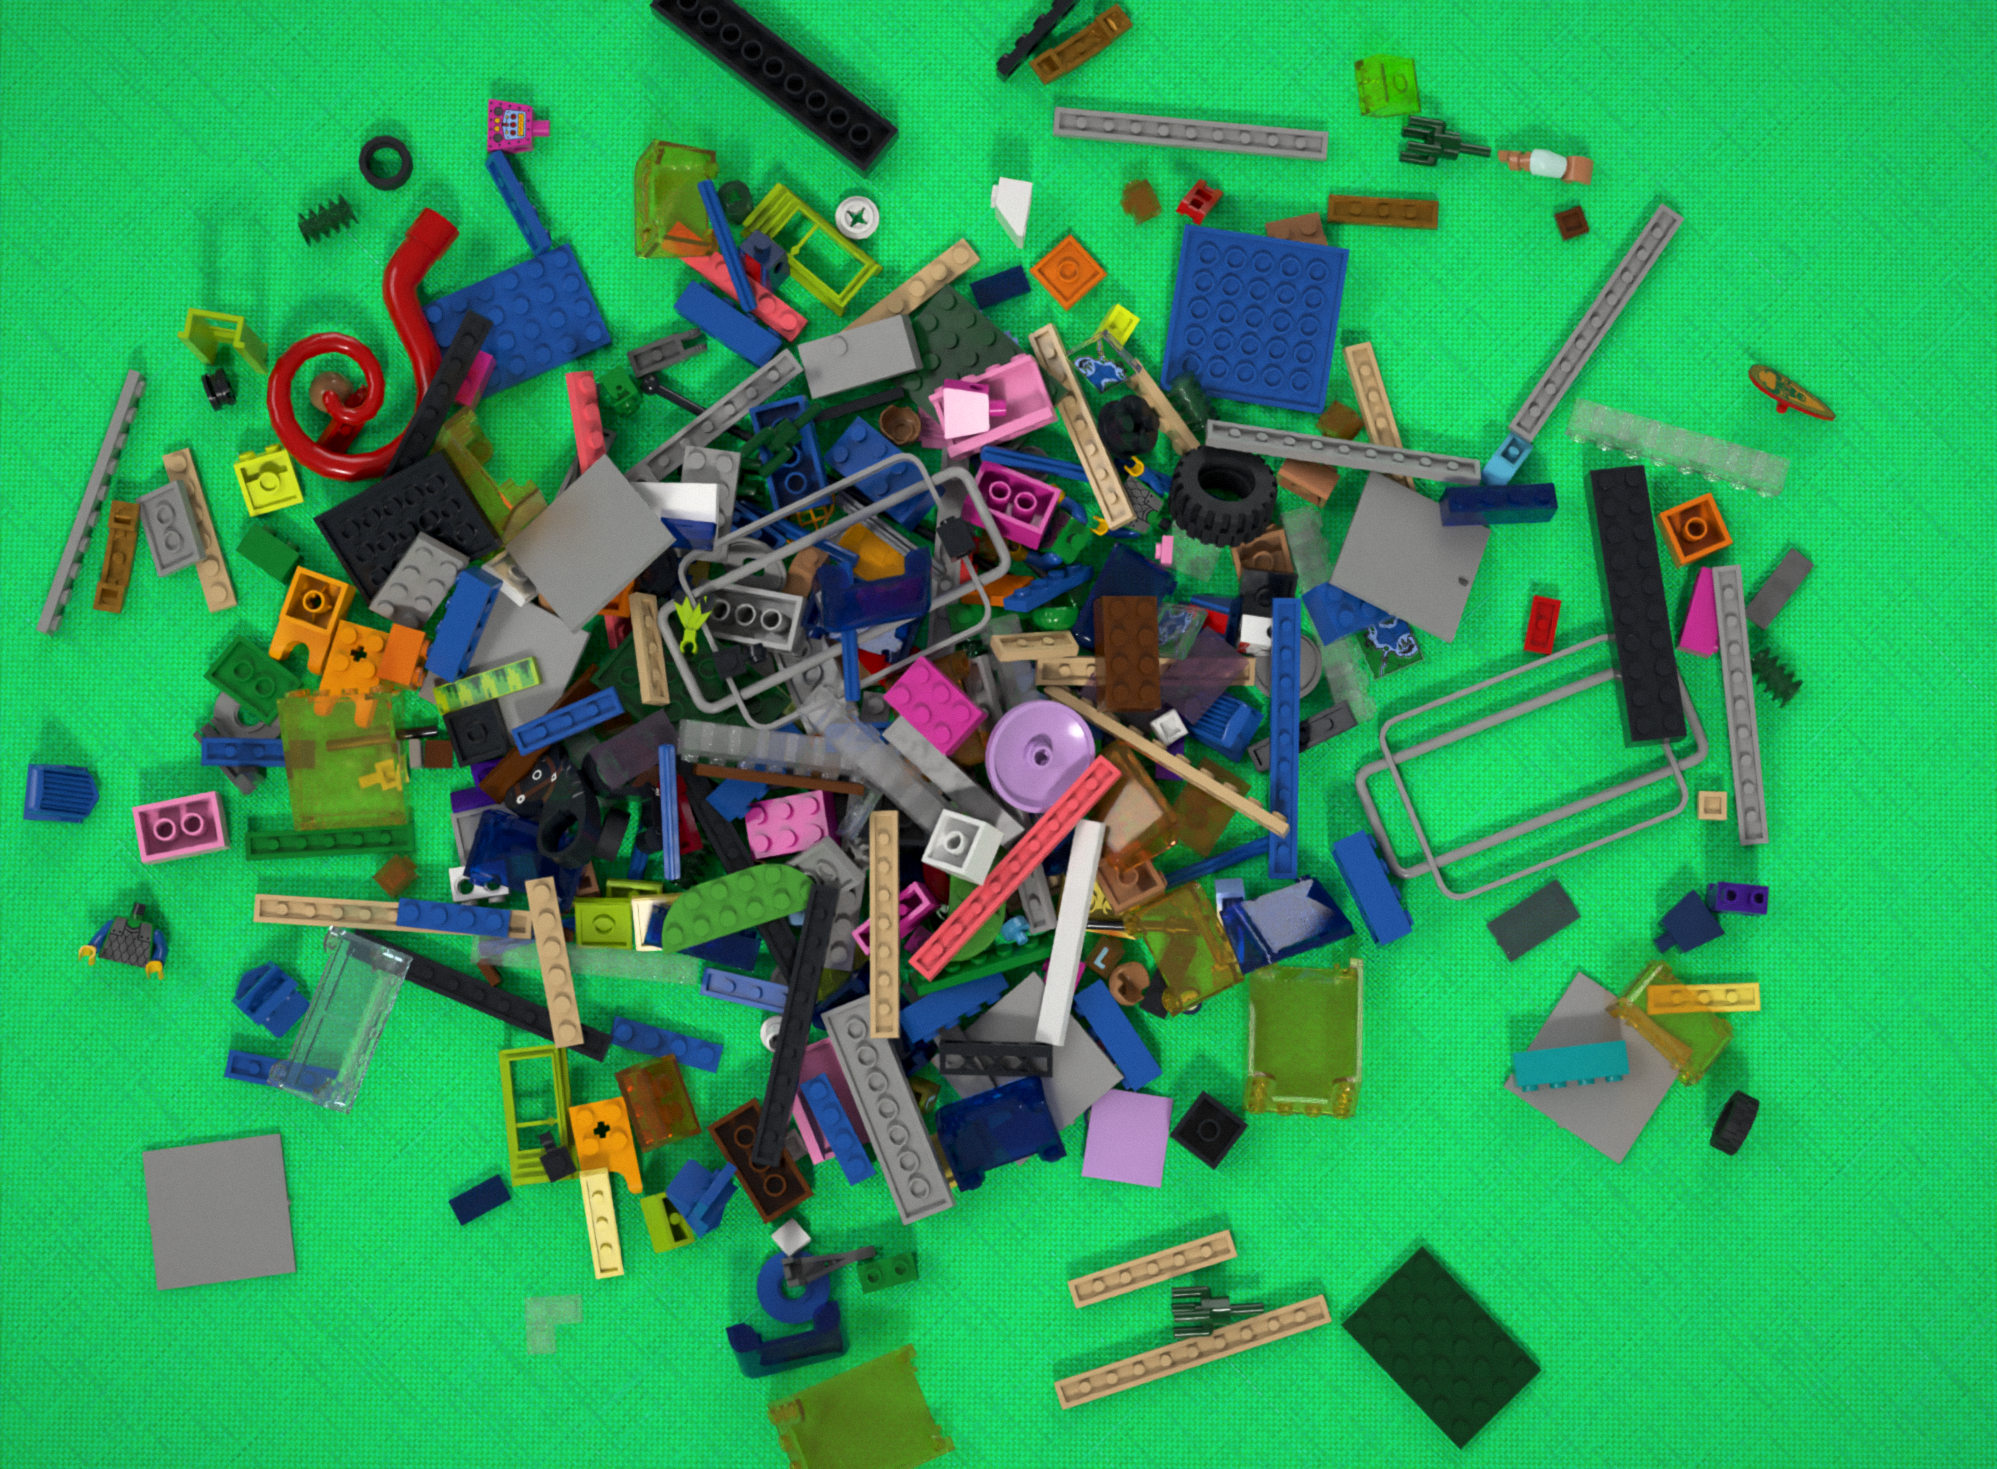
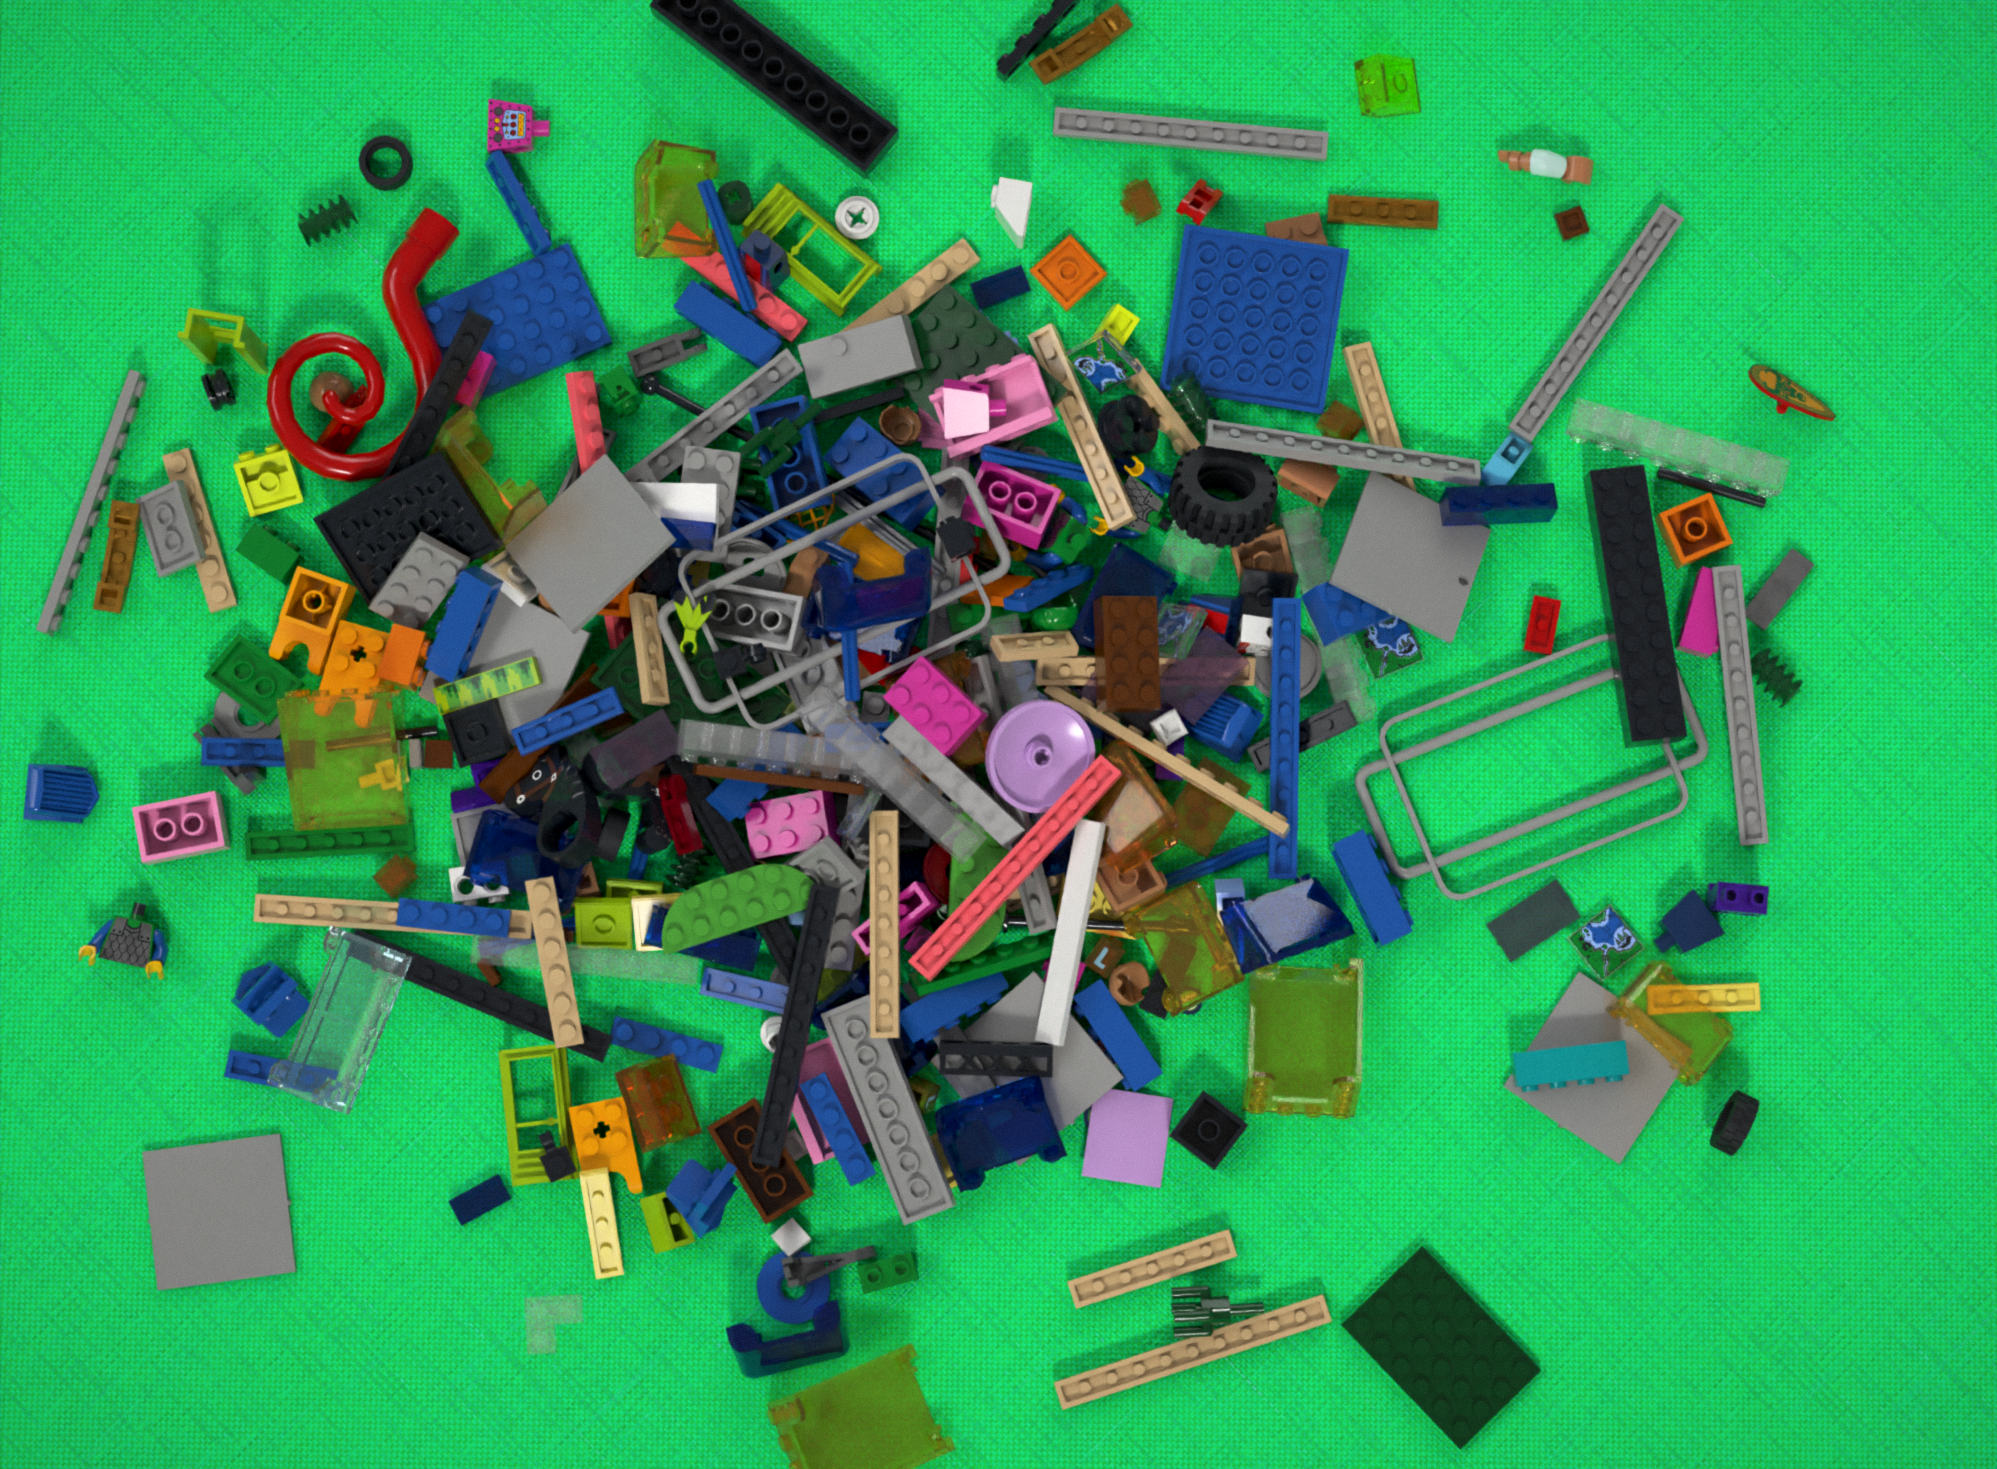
(669, 811): blue axle -> none
(963, 846): white slope -> none
(1015, 930): dark azure tile -> none
(1164, 551): bright pink plate -> none
(1436, 143): dark green plant -> none
(1605, 943): none -> tile
(1711, 805): tan plate -> none
(1712, 487): none -> black bar

